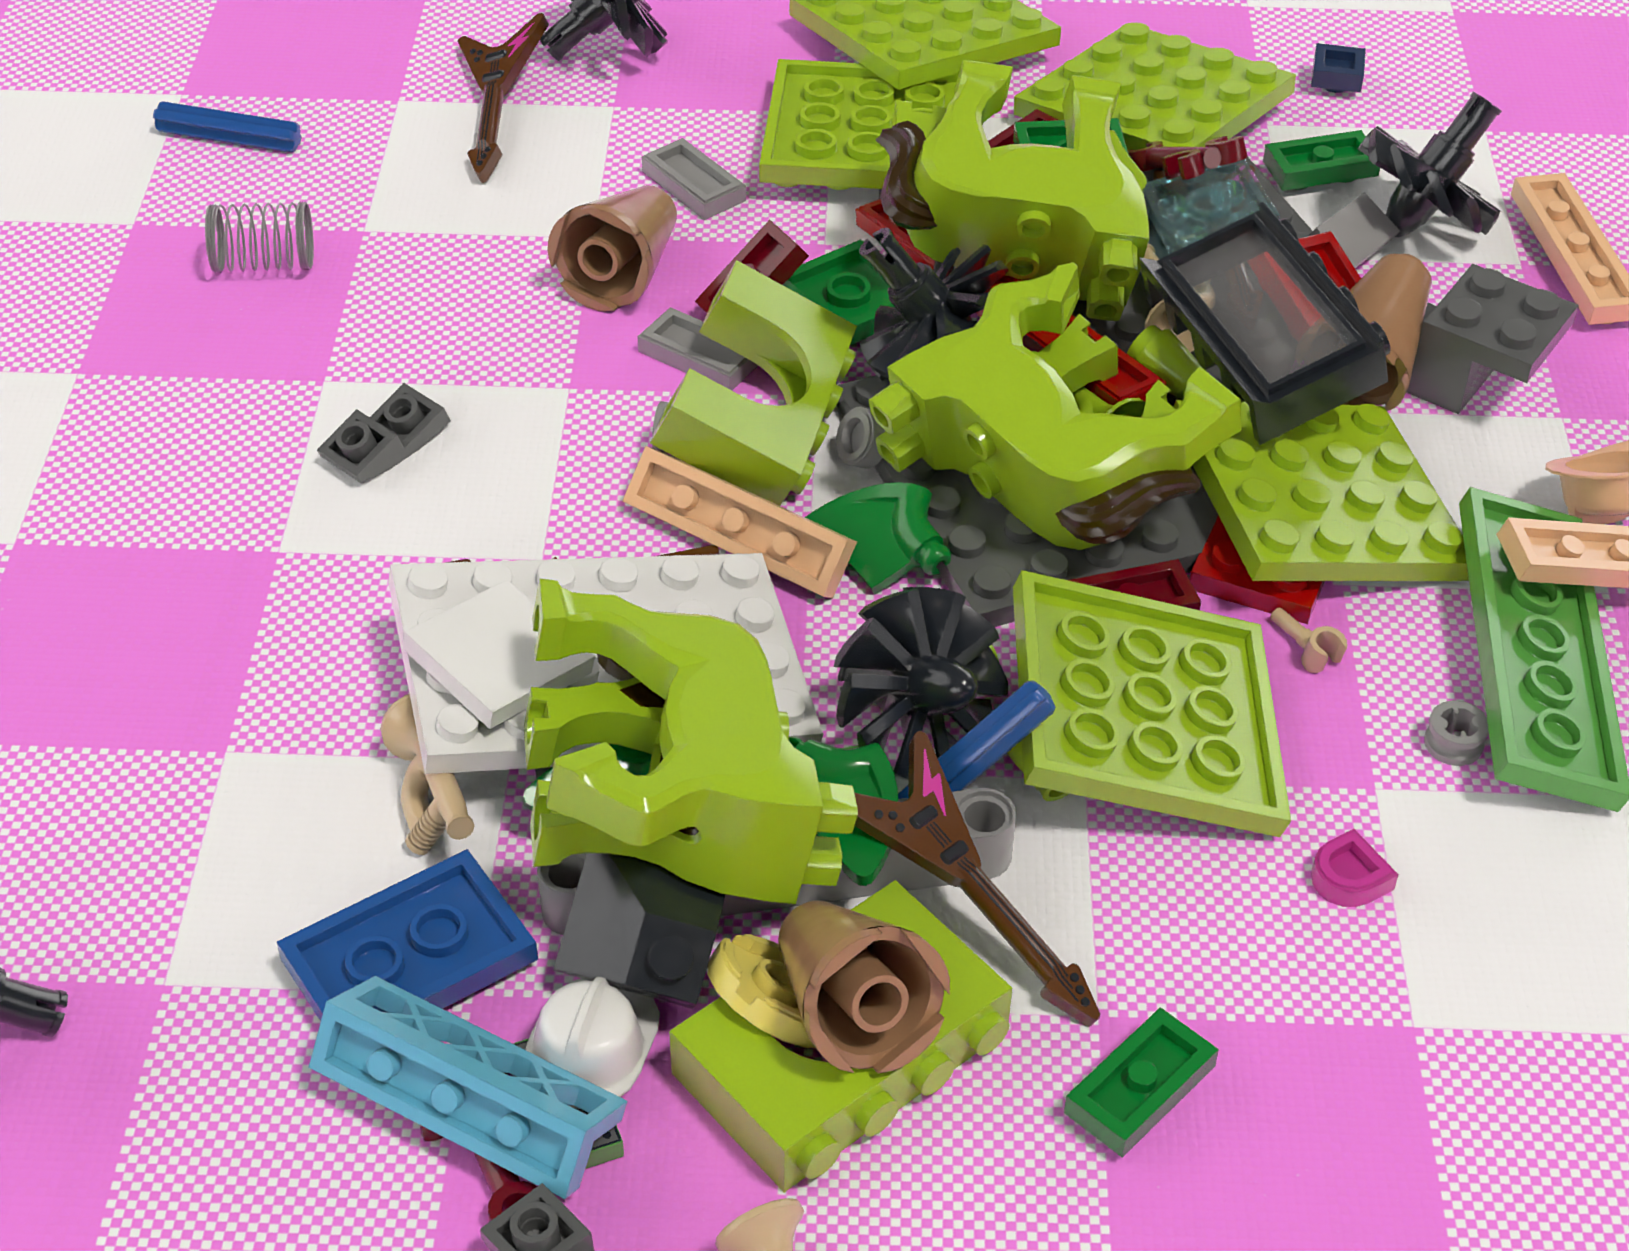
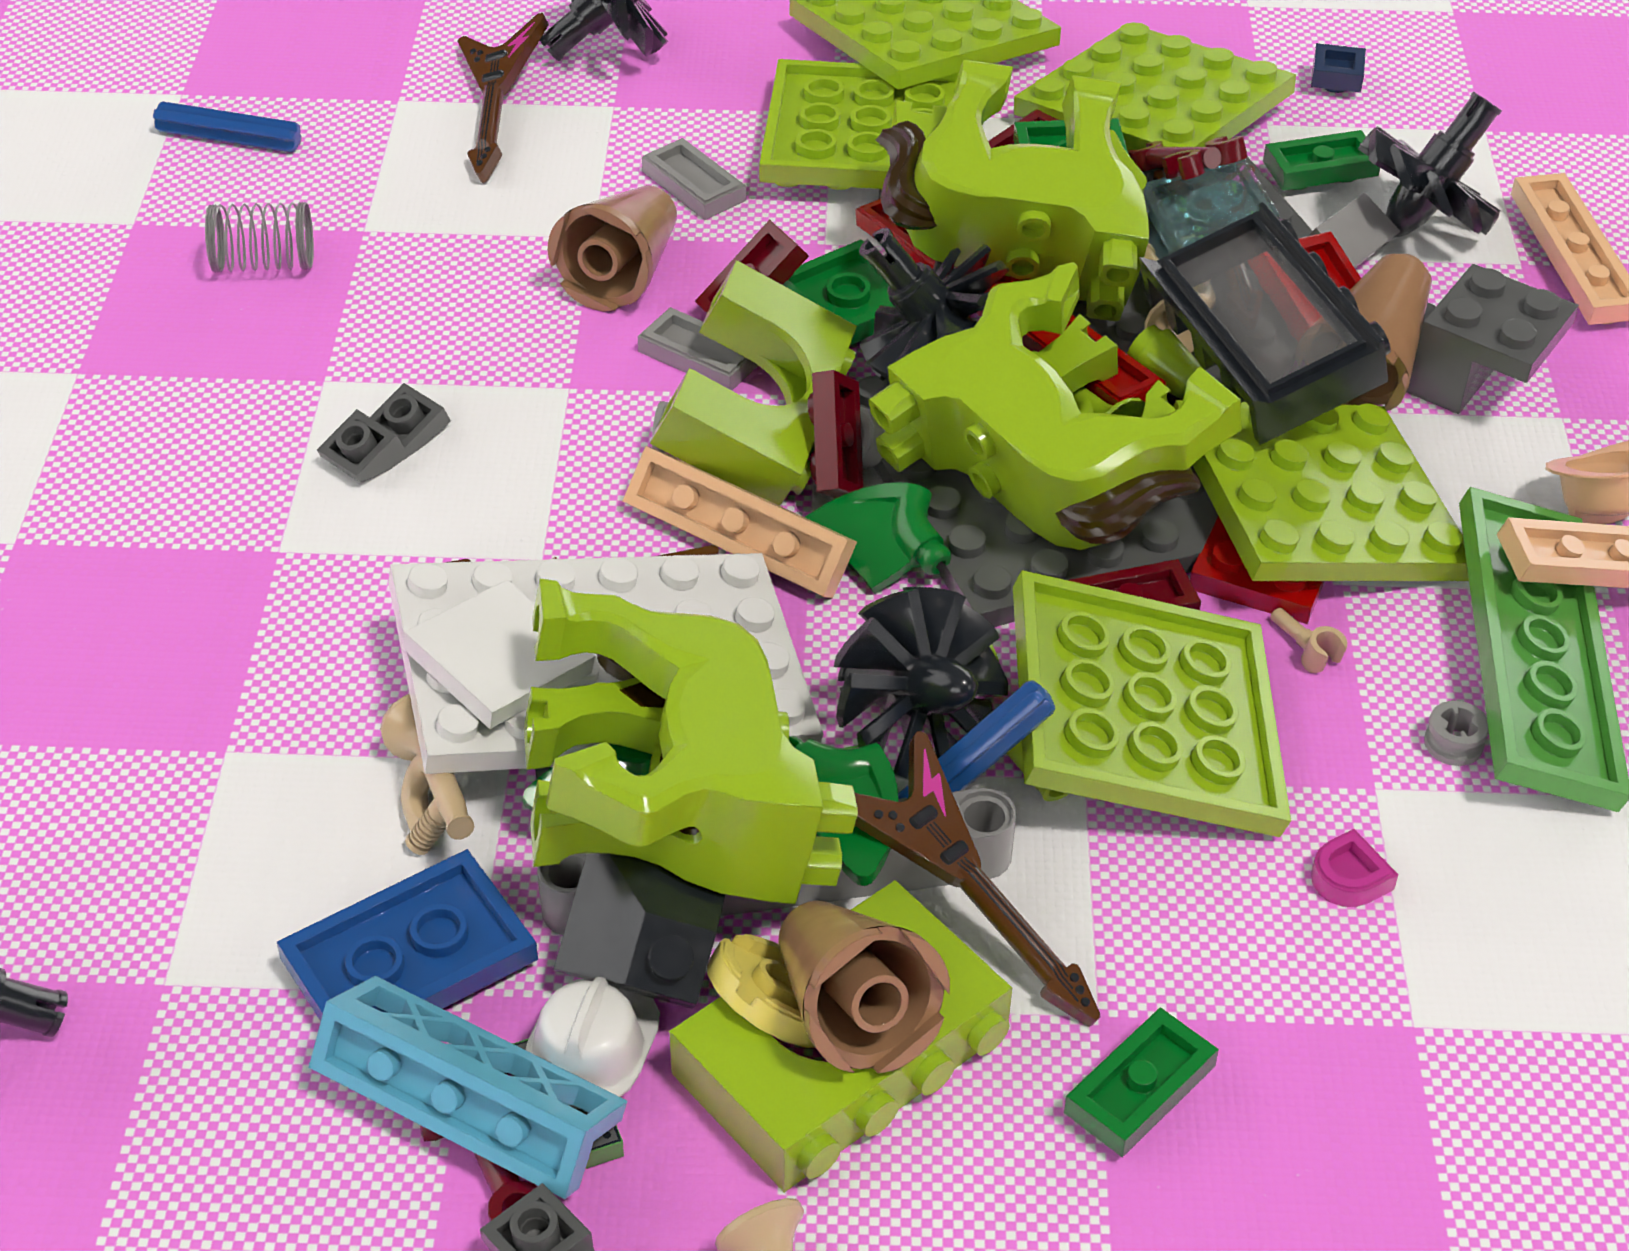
(836, 418): none -> dark red plate

